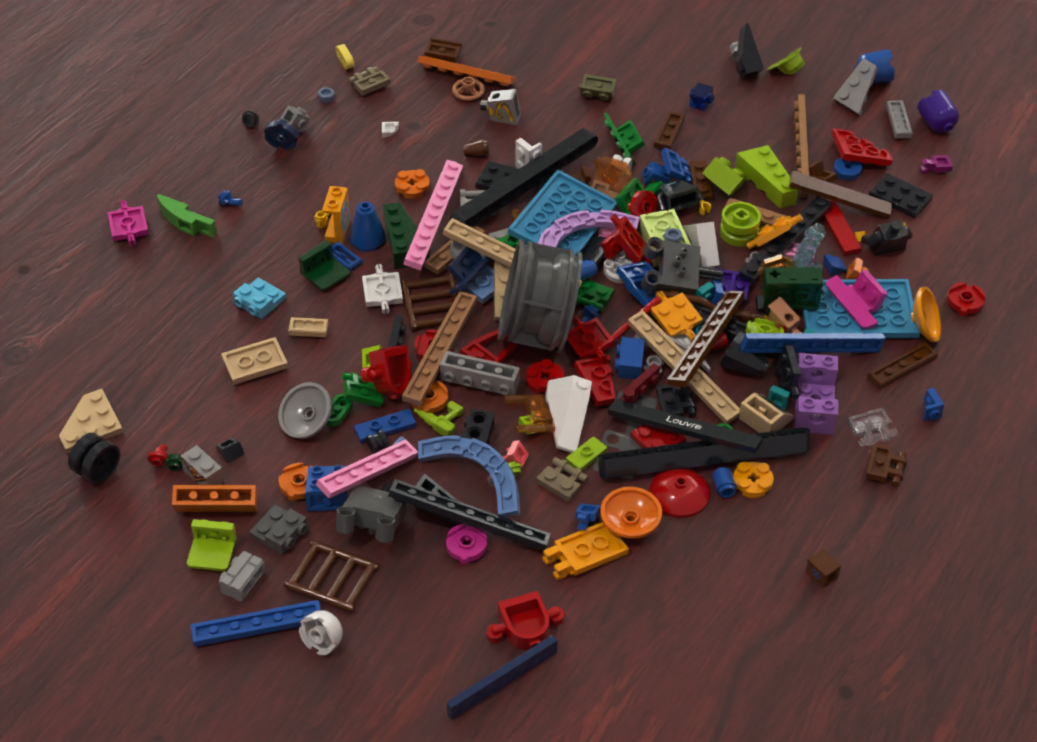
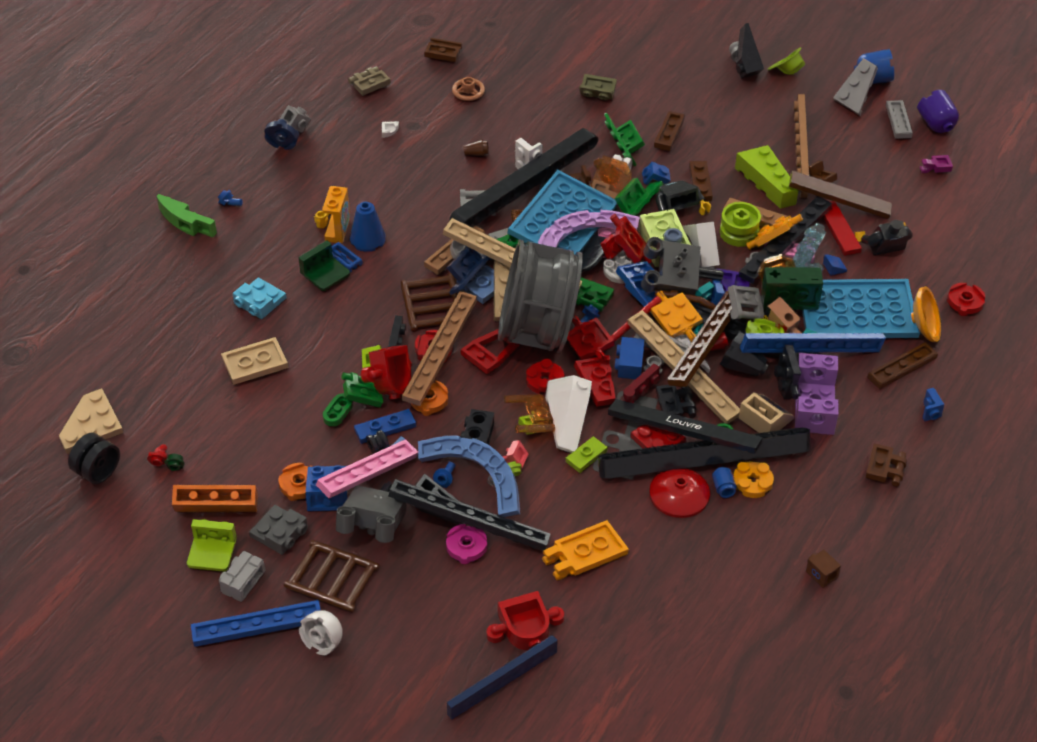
(128, 223): dark pink plate -> none
(202, 467): light grey brick -> none
(230, 449): black slope -> none
(250, 118): pearl dark grey plate -> none
(299, 405): light grey dish -> none
(308, 327): tan plate -> none
(326, 95): sand blue tile -> none
(344, 56): light yellow beam -> none
(382, 289): white plate -> none
(399, 231): dark green wedge -> none
(404, 180): orange plate -> none
(433, 215): bright pink plate -> none
(442, 423): lime piece -> none
(443, 476): none -> blue plate
(473, 72): orange plate -> none
(479, 373): light grey brick -> none
(493, 174): black plate -> none
(503, 106): light grey torso -> none
(558, 483): dark tan plate -> none
(586, 513): blue plate -> none
(589, 269): blue brick -> none
(633, 505): orange dish -> none
(642, 198): red plate -> none
(676, 166): blue plate -> none
(701, 96): clear blue brick -> none
(724, 176): lime slope -> none
(745, 297): none -> light grey plate
(779, 396): teal plate -> none
(847, 170): blue piece -> none
(855, 269): orange tile -> none
(859, 150): red plate -> none
(859, 299): dark pink plate -> none
(872, 421): clear plate -> none
(903, 196): black plate -> none

